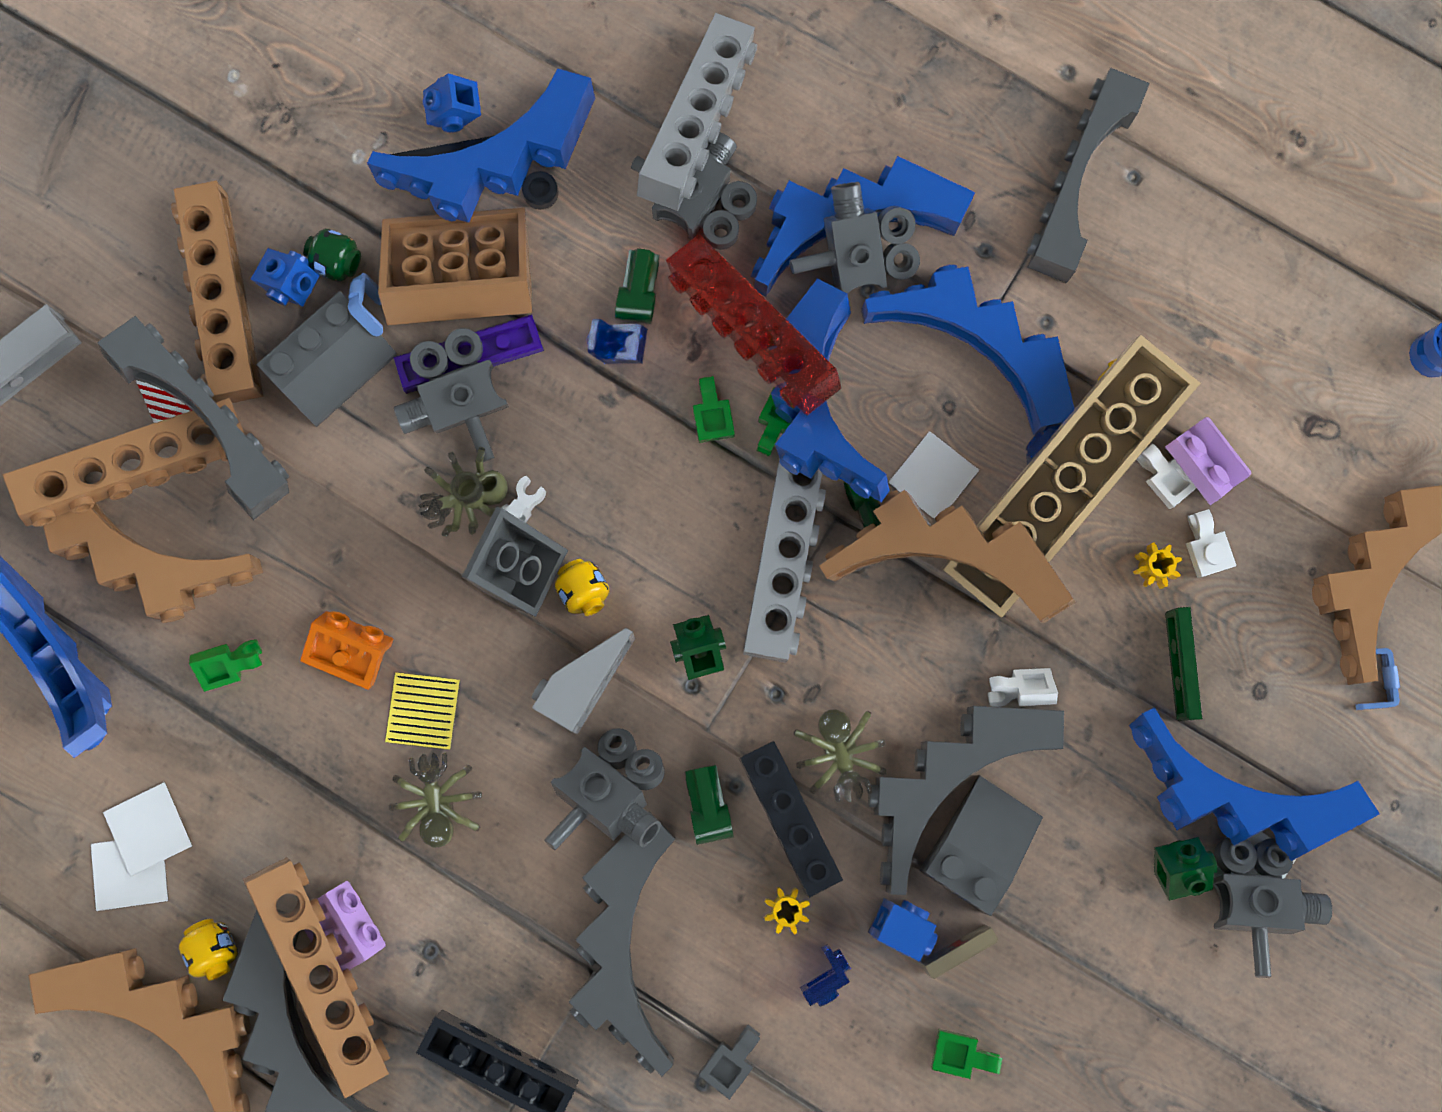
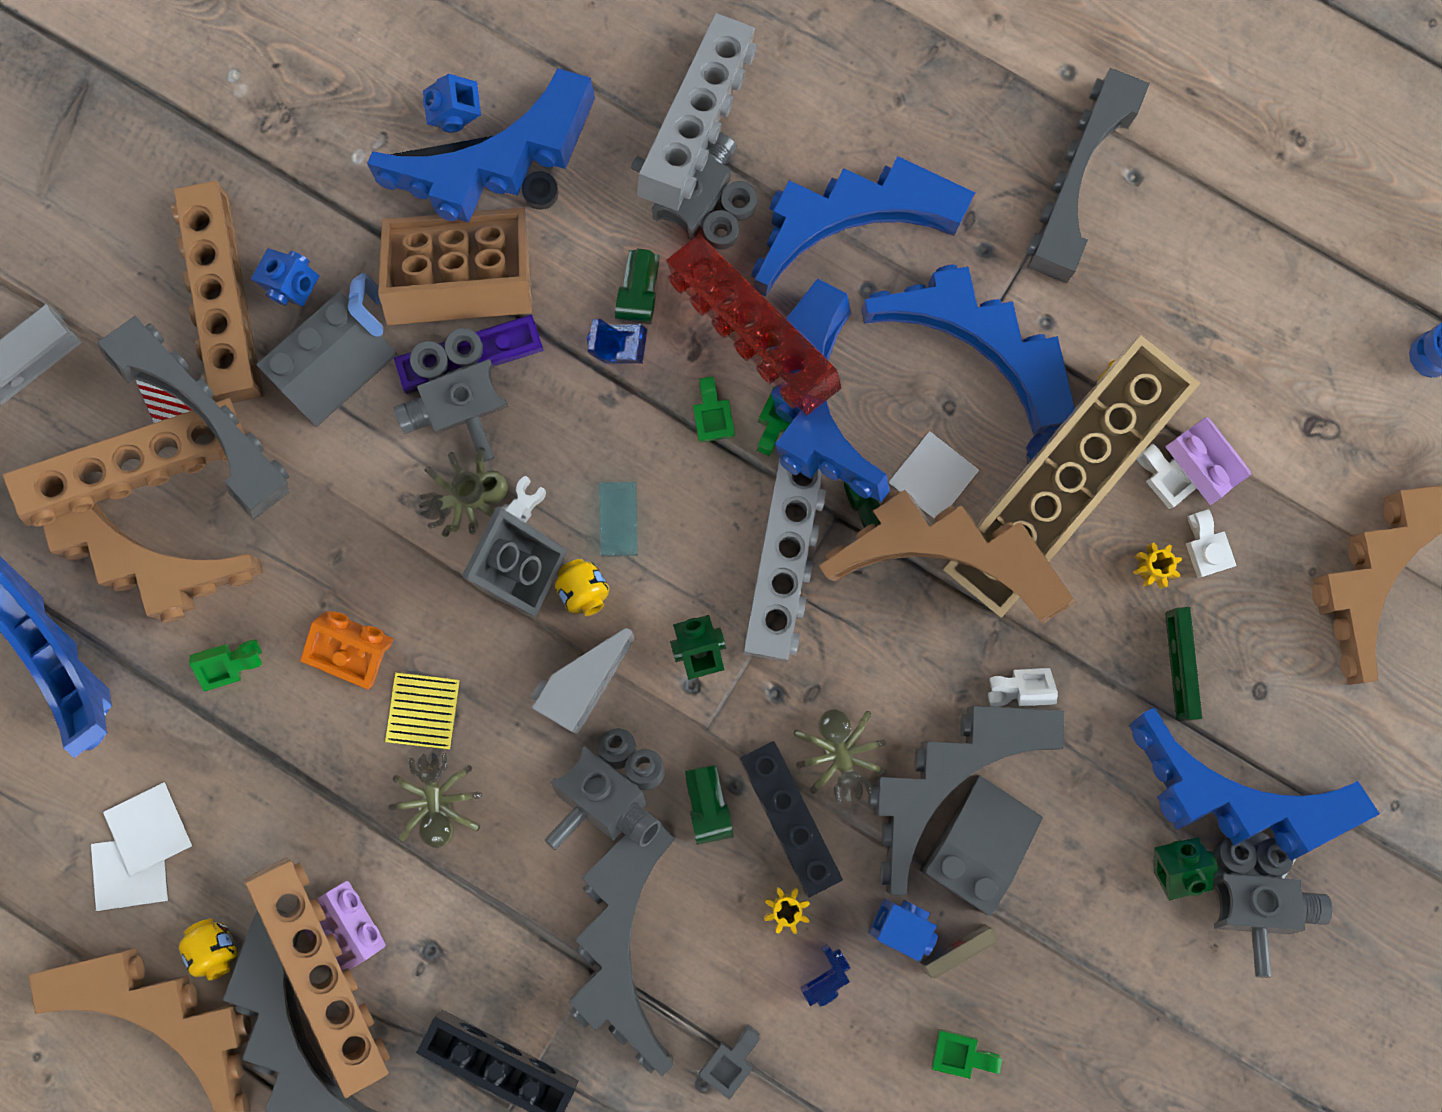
(332, 255): dark green head -> none
(618, 519): none -> clear light blue tile
(856, 243): dark grey piece -> none
(1390, 681): medium blue piece -> none

